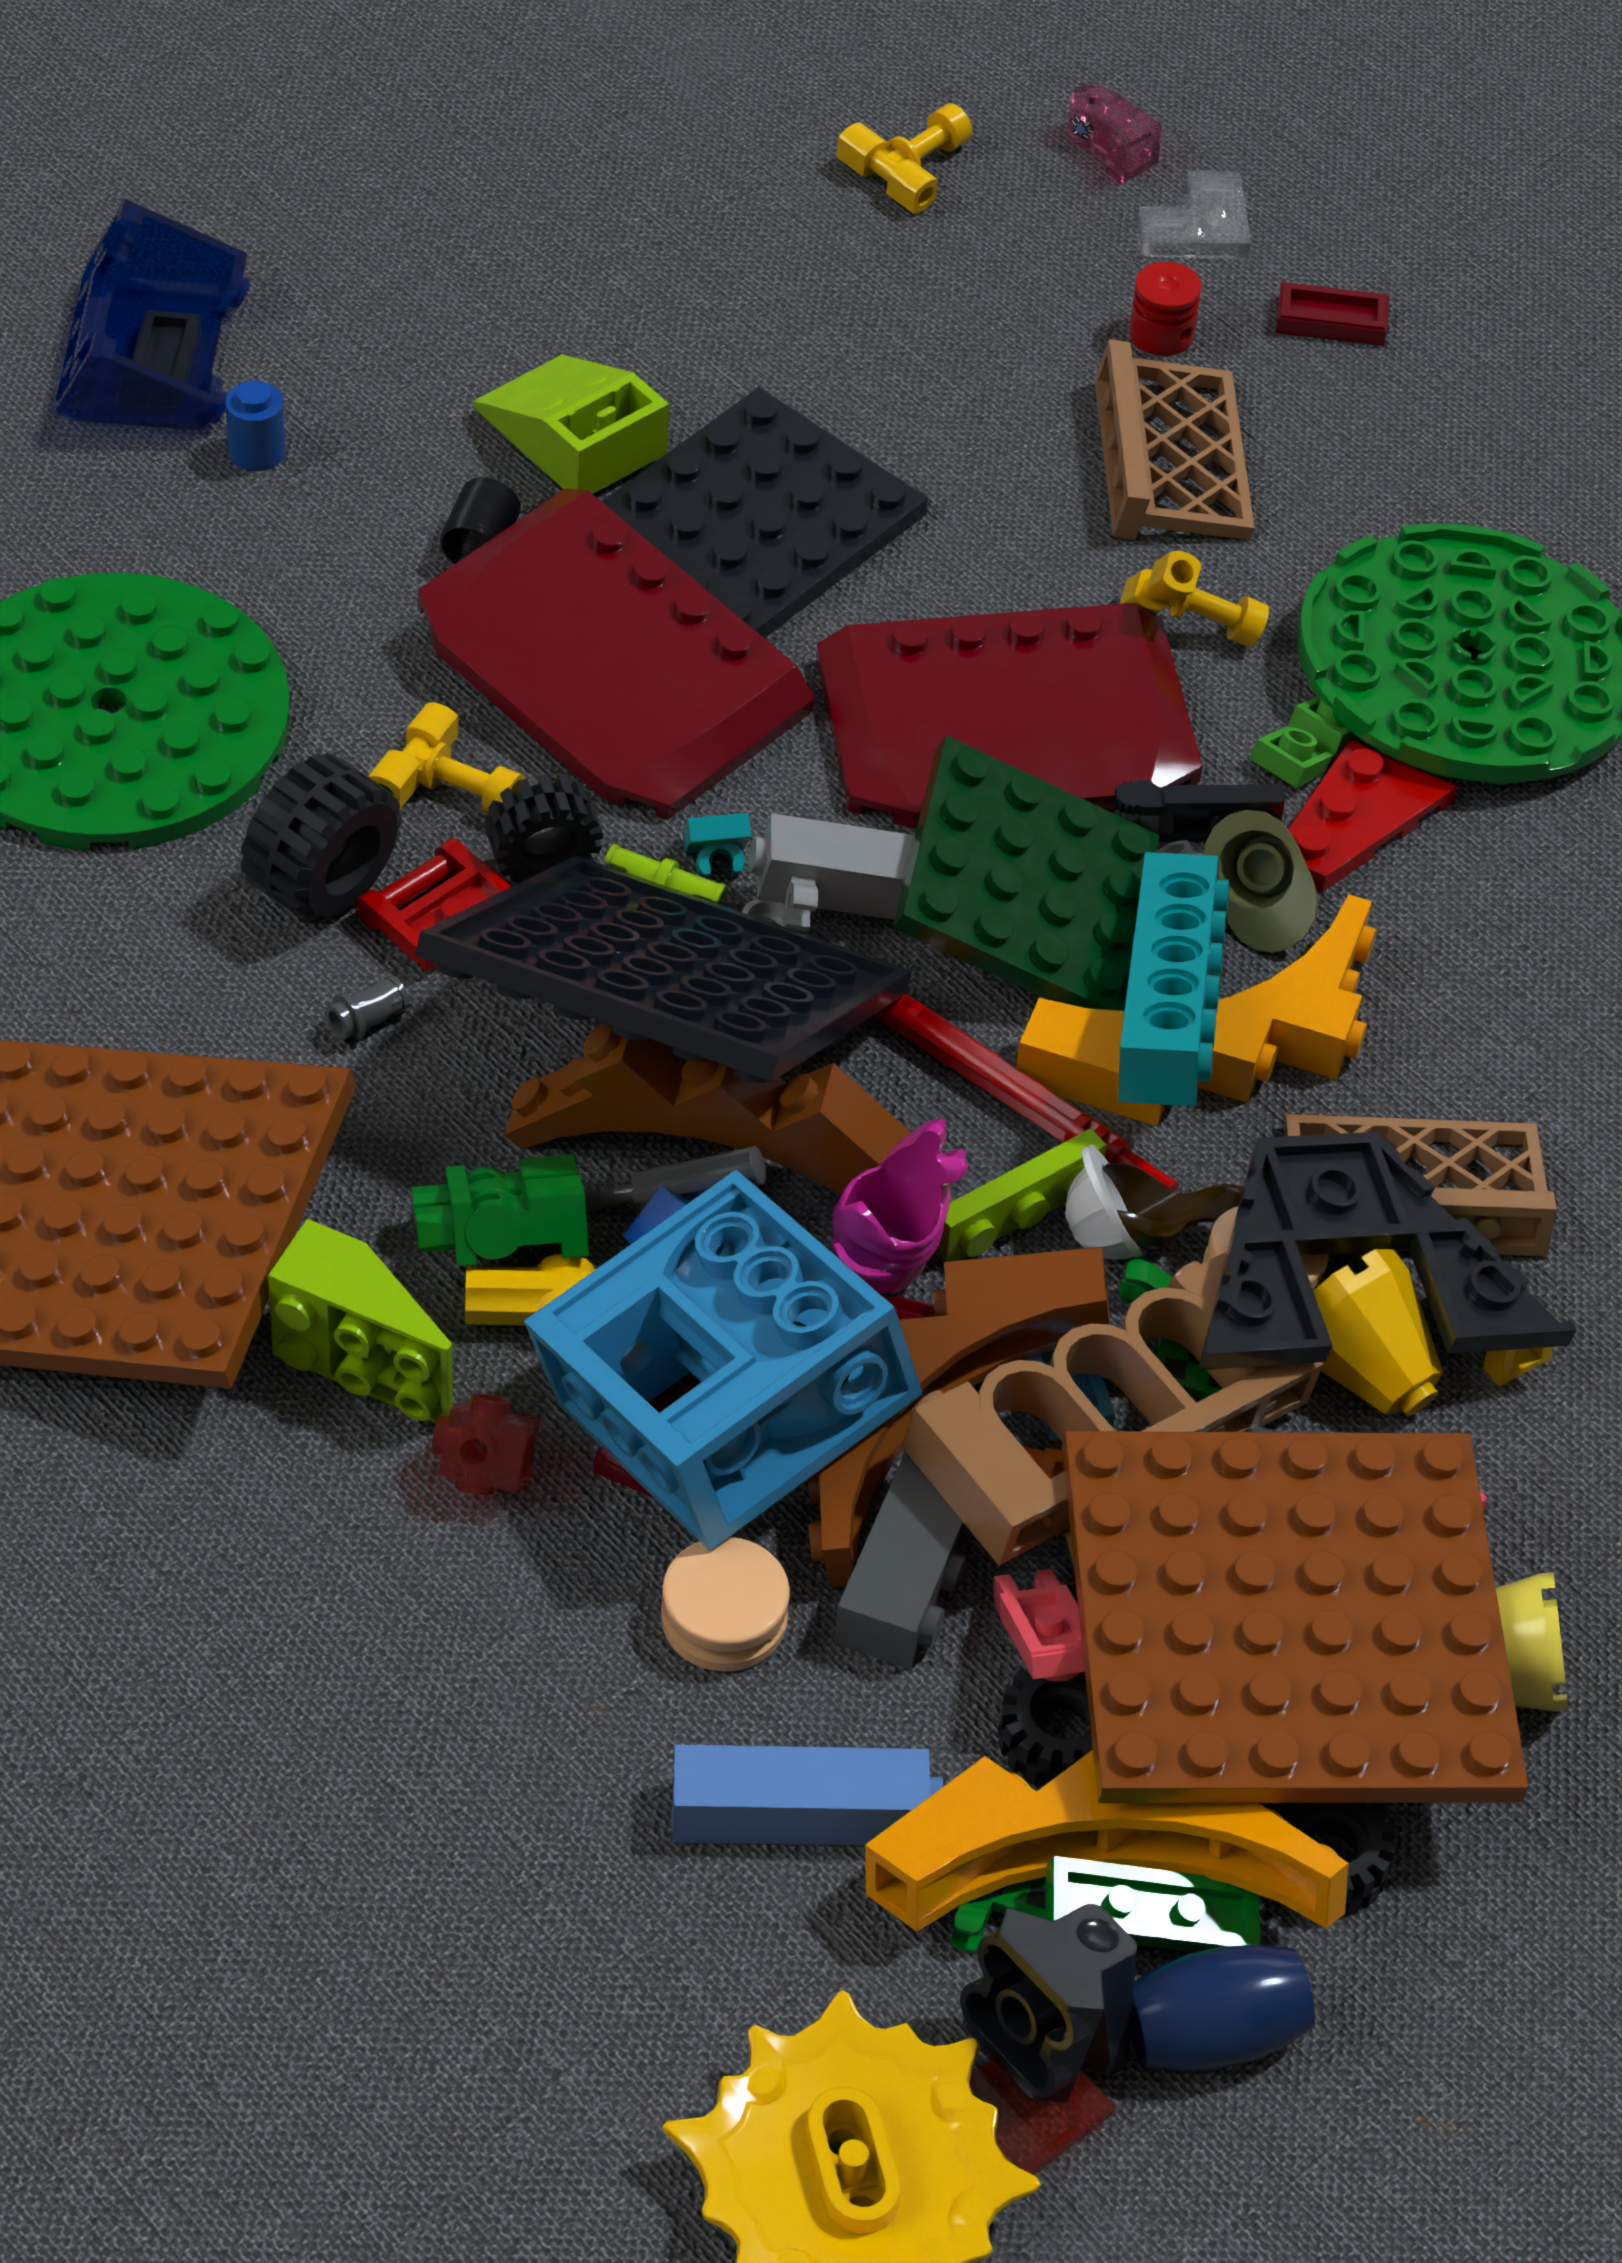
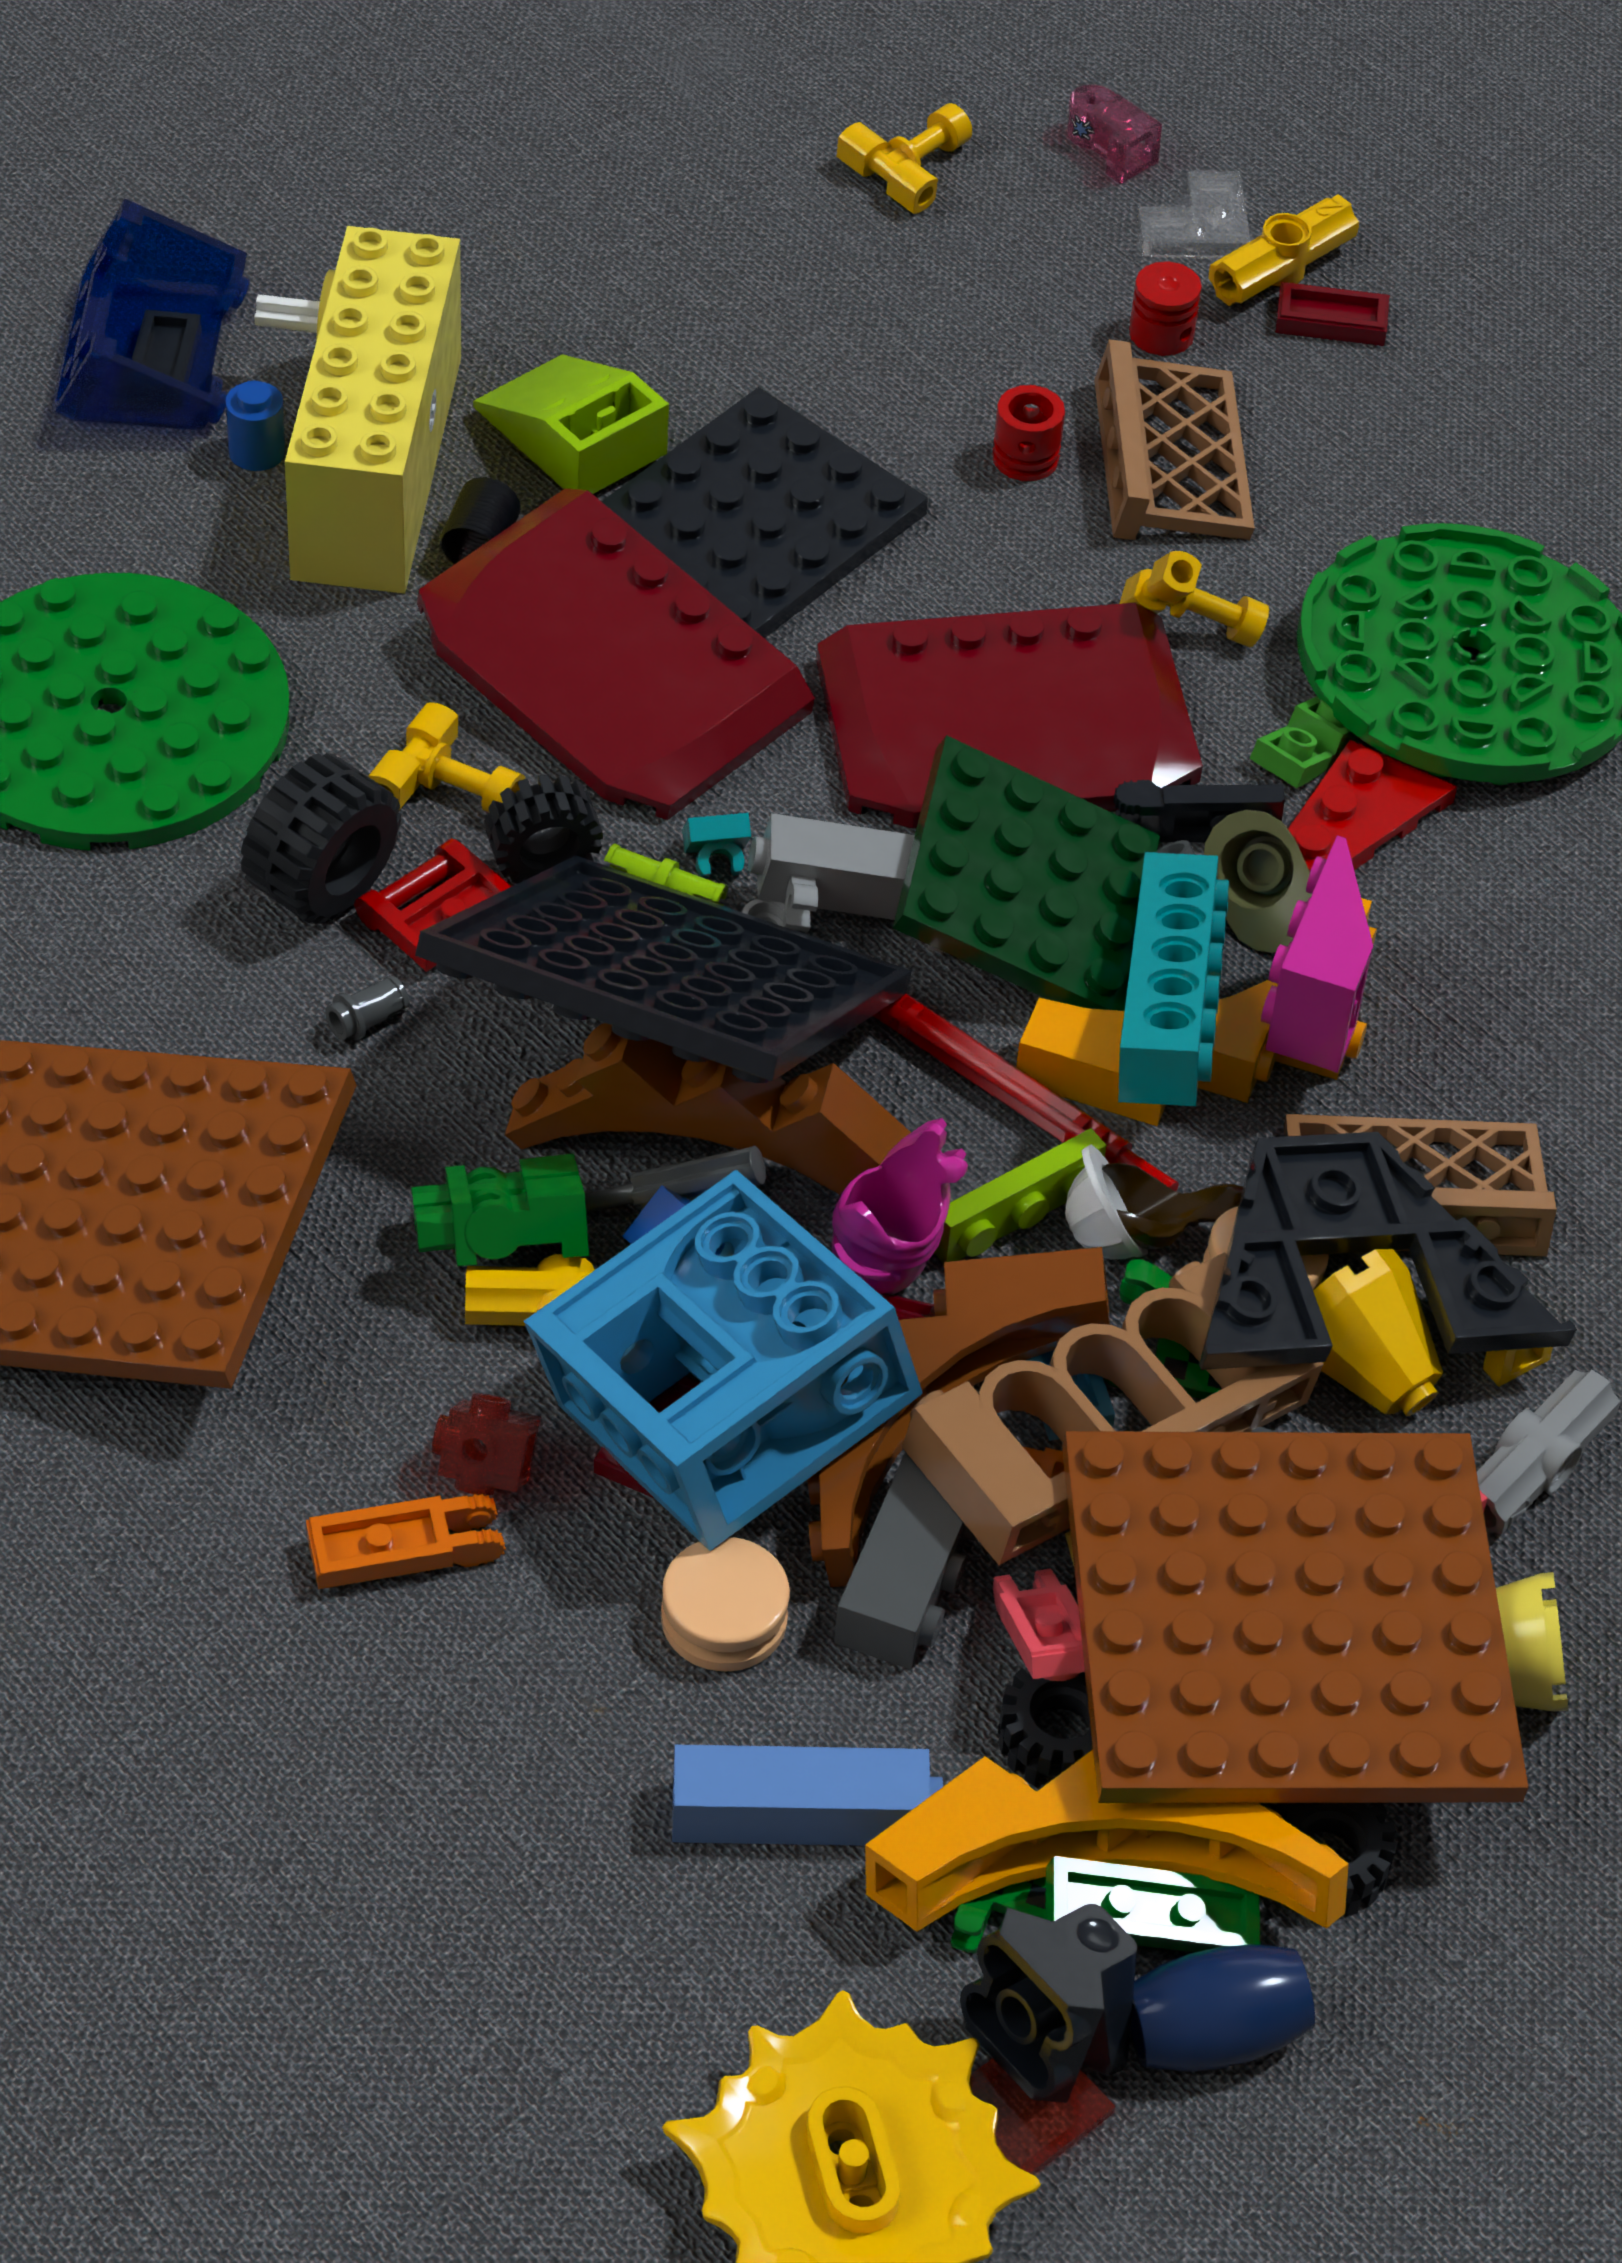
(357, 1324): lime slope -> none
(370, 405): none -> light yellow piece
(402, 1539): none -> orange hinge
(1028, 438): none -> red piece
(1283, 249): none -> yellow piece
(1322, 968): none -> dark pink slope
(1544, 1447): none -> light grey piece

